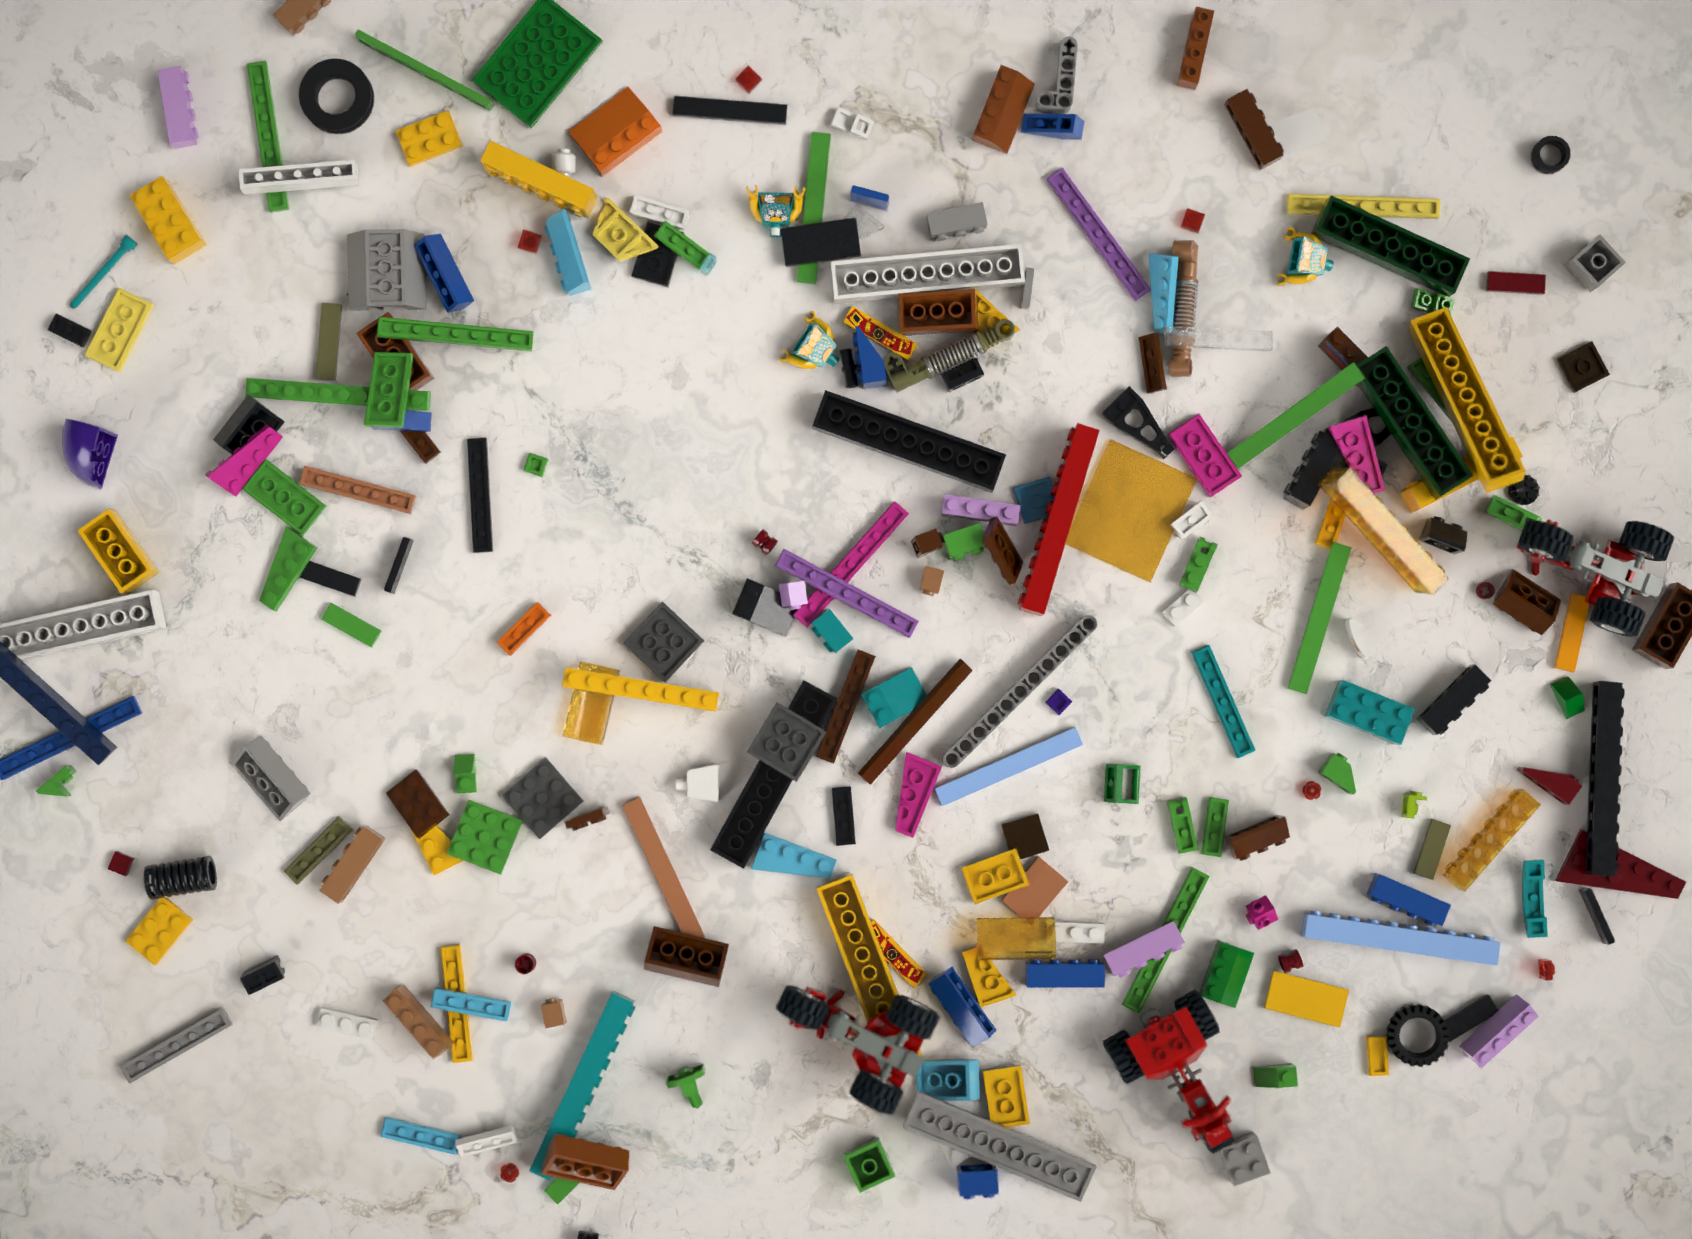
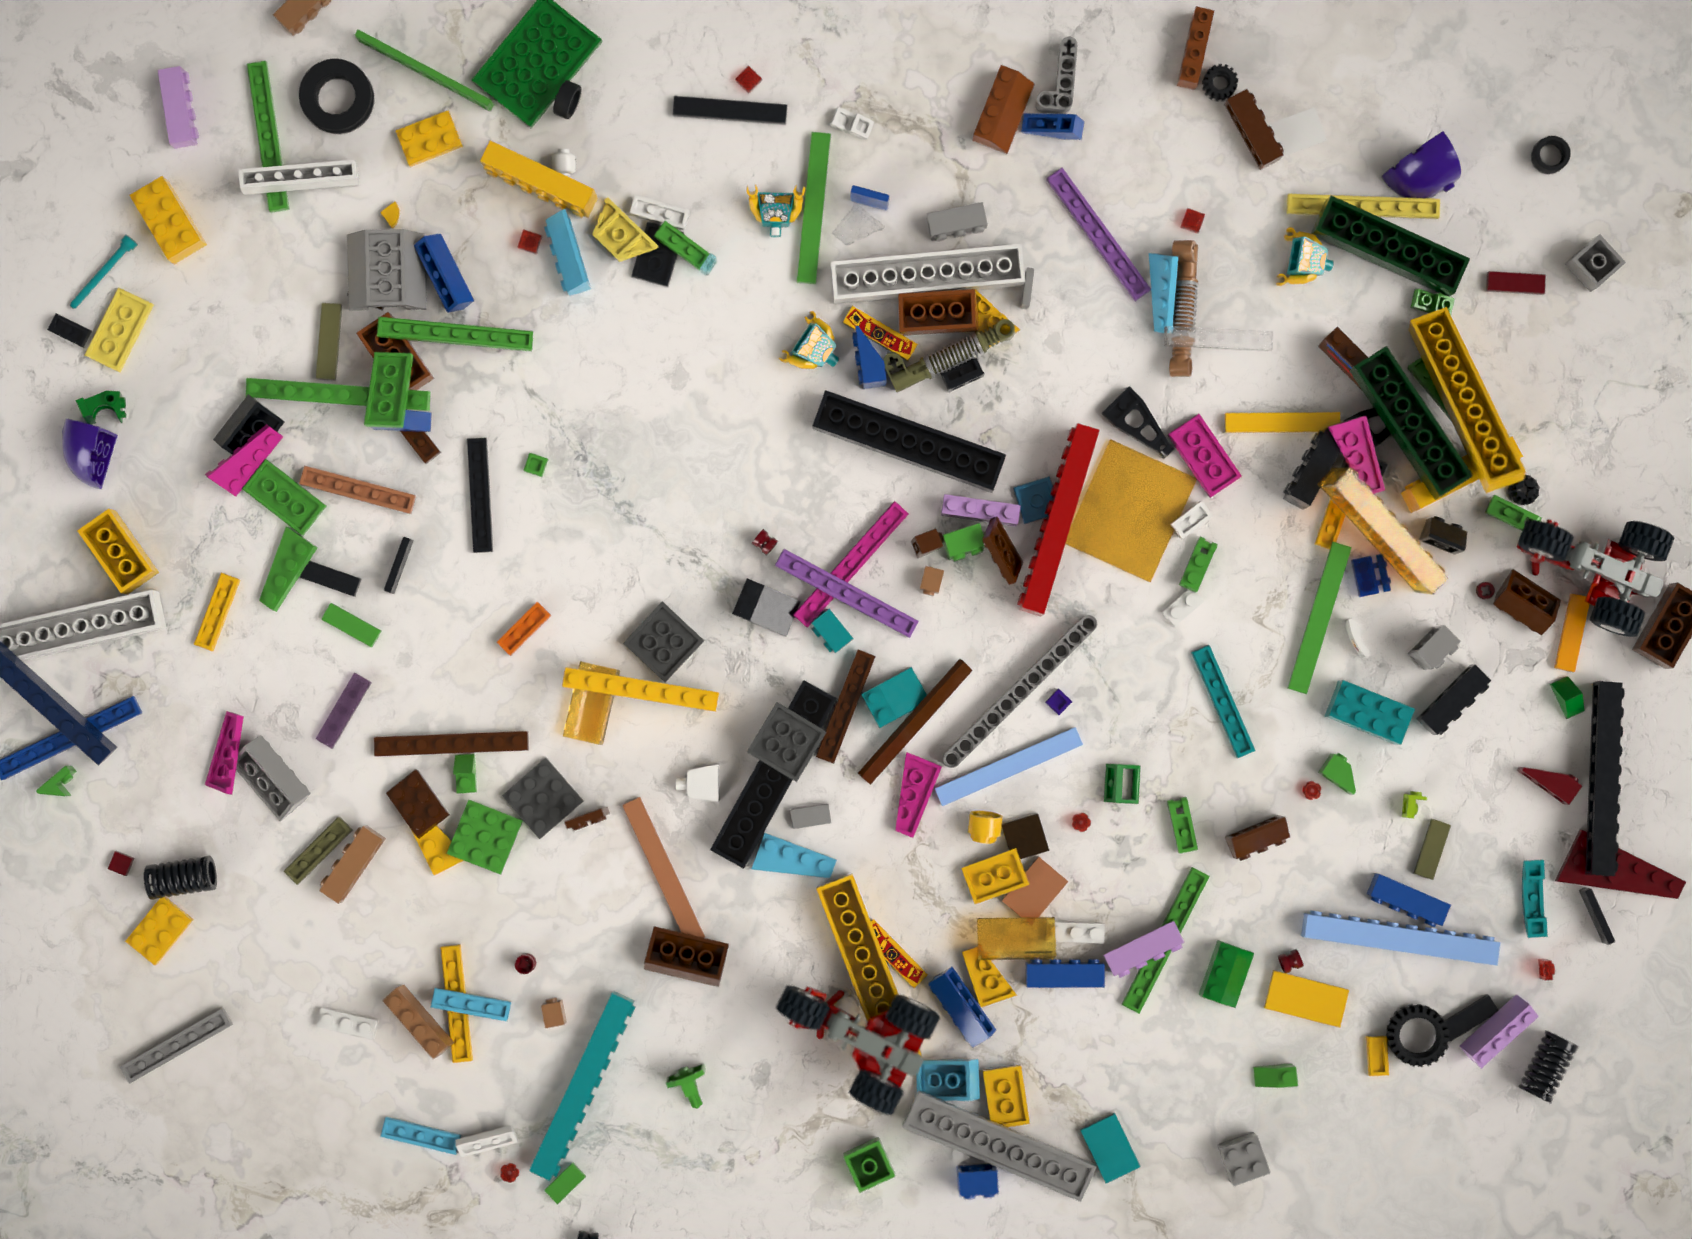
(92, 405): none -> green tile
(217, 612): none -> yellow tile
(224, 761): none -> dark pink wing
(262, 975): black hinge -> none
(343, 710): none -> clear purple tile
(391, 214): none -> yellow tile
(451, 743): none -> reddish brown plate
(567, 99): none -> black tyre
(585, 1162): dark orange slope -> none
(615, 131): orange slope -> none
(793, 594): brick -> none
(810, 816): none -> light grey tile
(821, 242): black tile -> none
(843, 816): black tile -> none
(849, 368): black pin -> none
(984, 826): none -> yellow piece
(1081, 827): none -> clear red plate
(1110, 1148): none -> teal tile
(1152, 363): reddish brown plate -> none
(1169, 1047): red piece -> none
(1215, 827): bright green tile -> none
(1216, 93): none -> black tyre
(1261, 913): dark pink brick -> none
(1279, 422): none -> yellow tile
(1296, 415): bright green tile -> none
(1366, 578): none -> clear blue plate
(1426, 171): none -> dark purple brick
(1434, 648): none -> light grey brick
(1527, 806): clear yellow brick -> none
(1547, 1065): none -> black piece
(1583, 366): dark brown tile -> none

